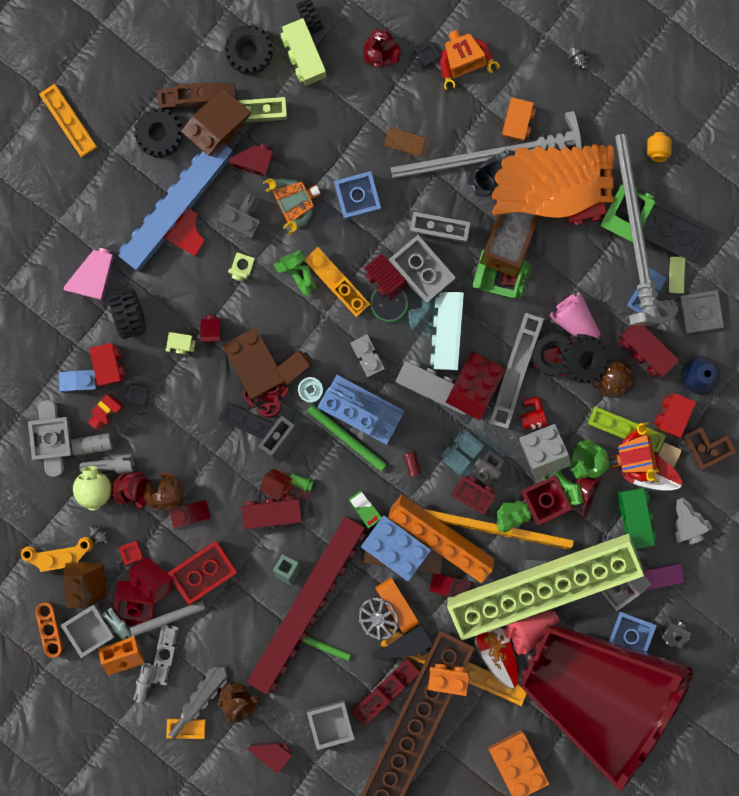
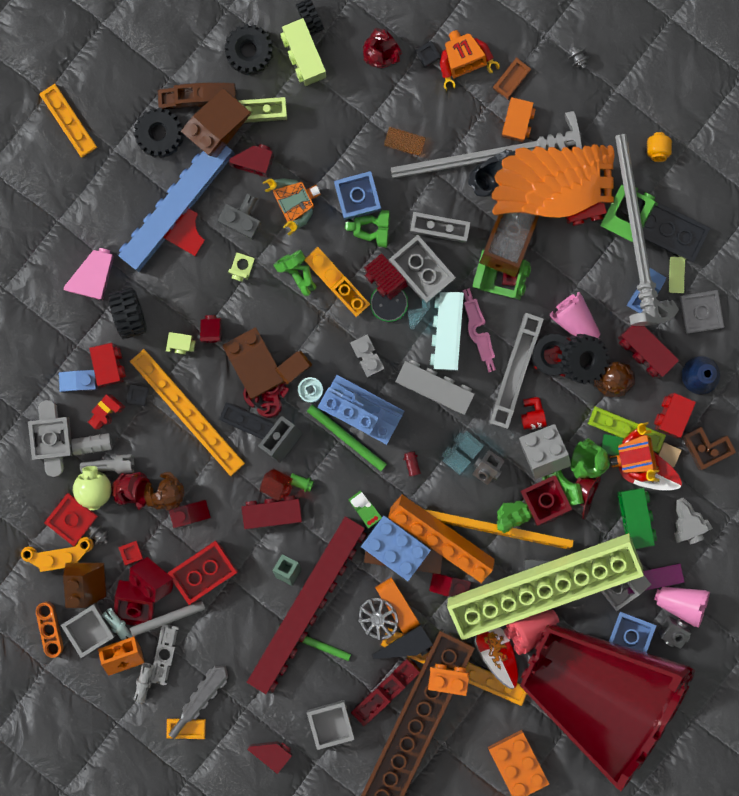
(71, 519): none -> red tile
(187, 412): none -> light orange tile
(236, 702): reddish brown helmet -> none
(381, 234): none -> bright green piece
(473, 495): dark red bracket -> none
(475, 385): dark red brick -> none
(481, 340): none -> bright pink piece
(512, 78): none -> dark orange tile
(611, 443): none -> green tile
(684, 603): none -> bright pink cone

